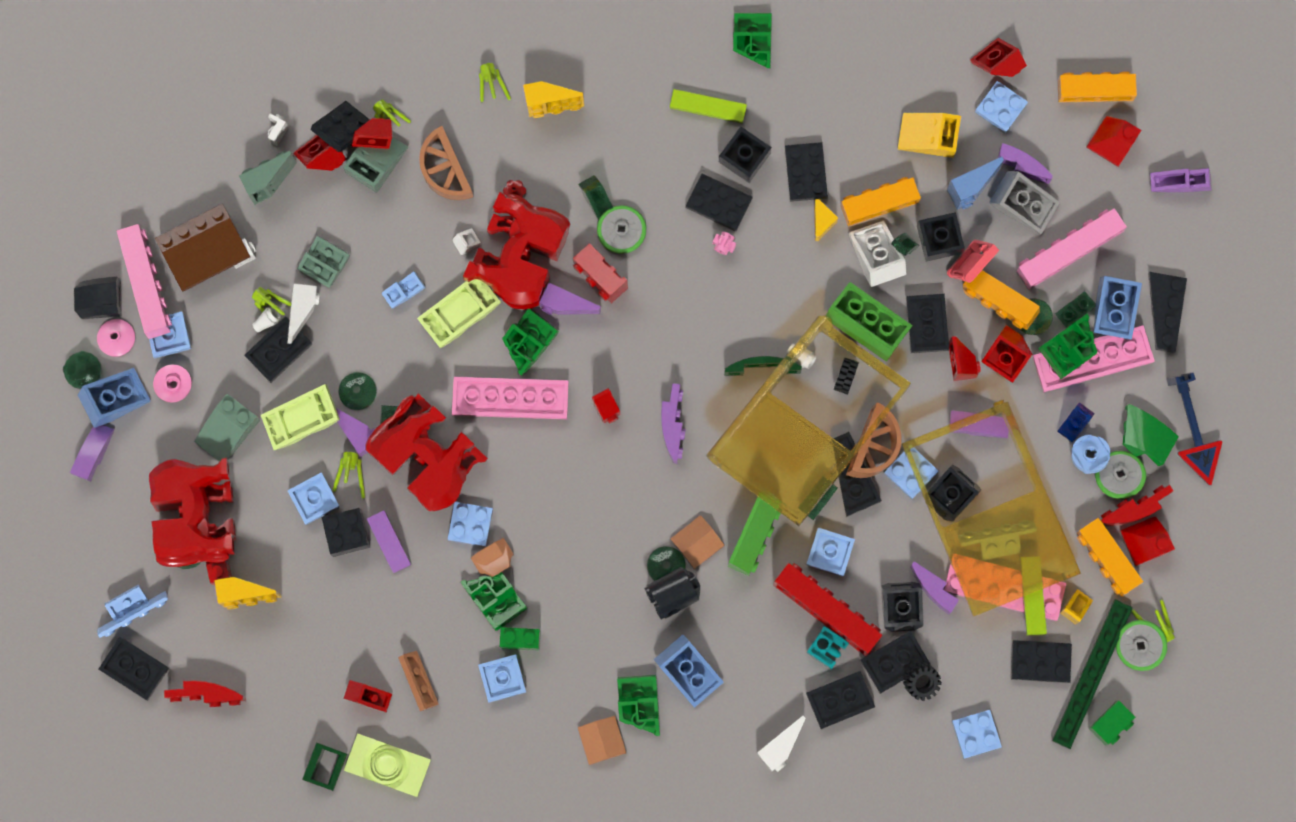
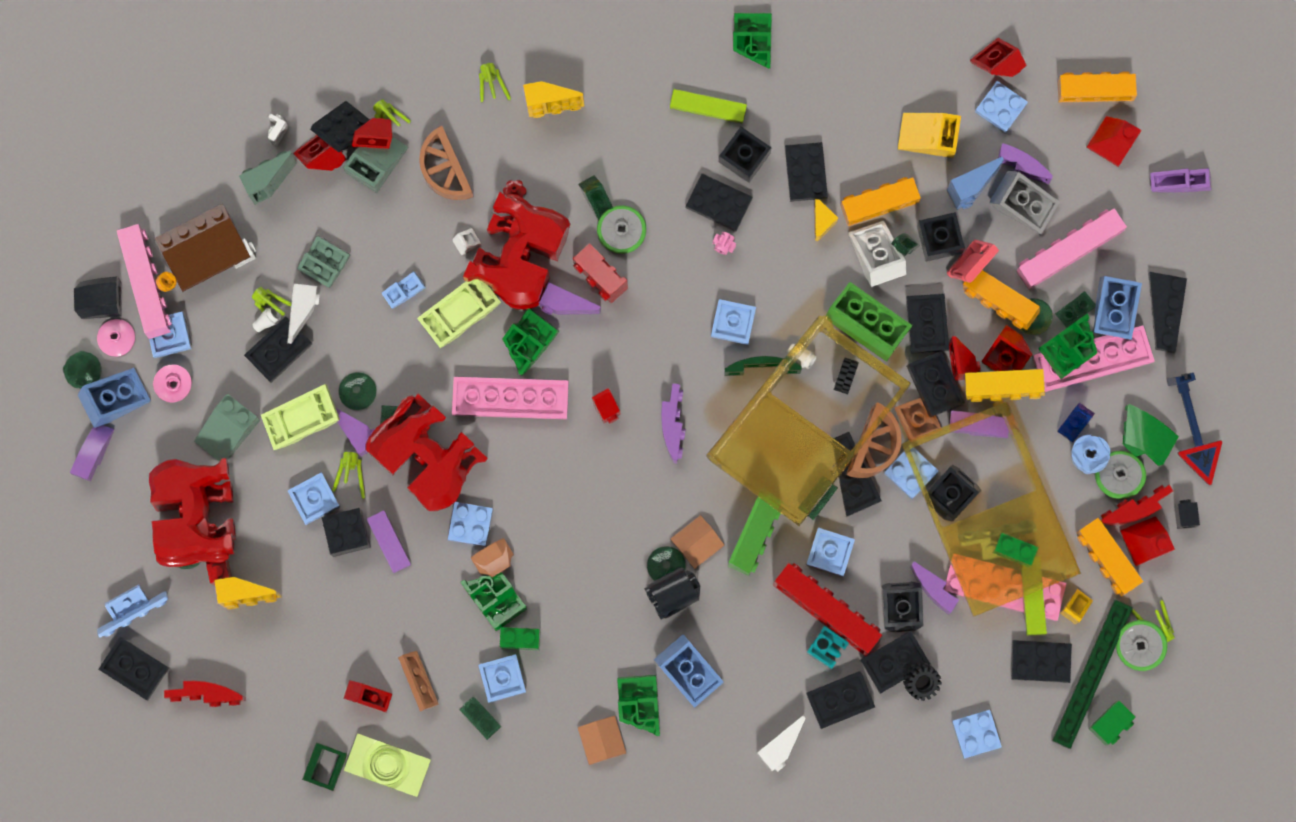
(166, 281): none -> light orange tile
(480, 718): none -> clear green slope
(733, 322): none -> light blue plate
(916, 419): none -> nougat slope
(935, 384): none -> black plate
(1005, 384): none -> yellow slope
(1015, 550): none -> green brick
(1187, 514): none -> black brick

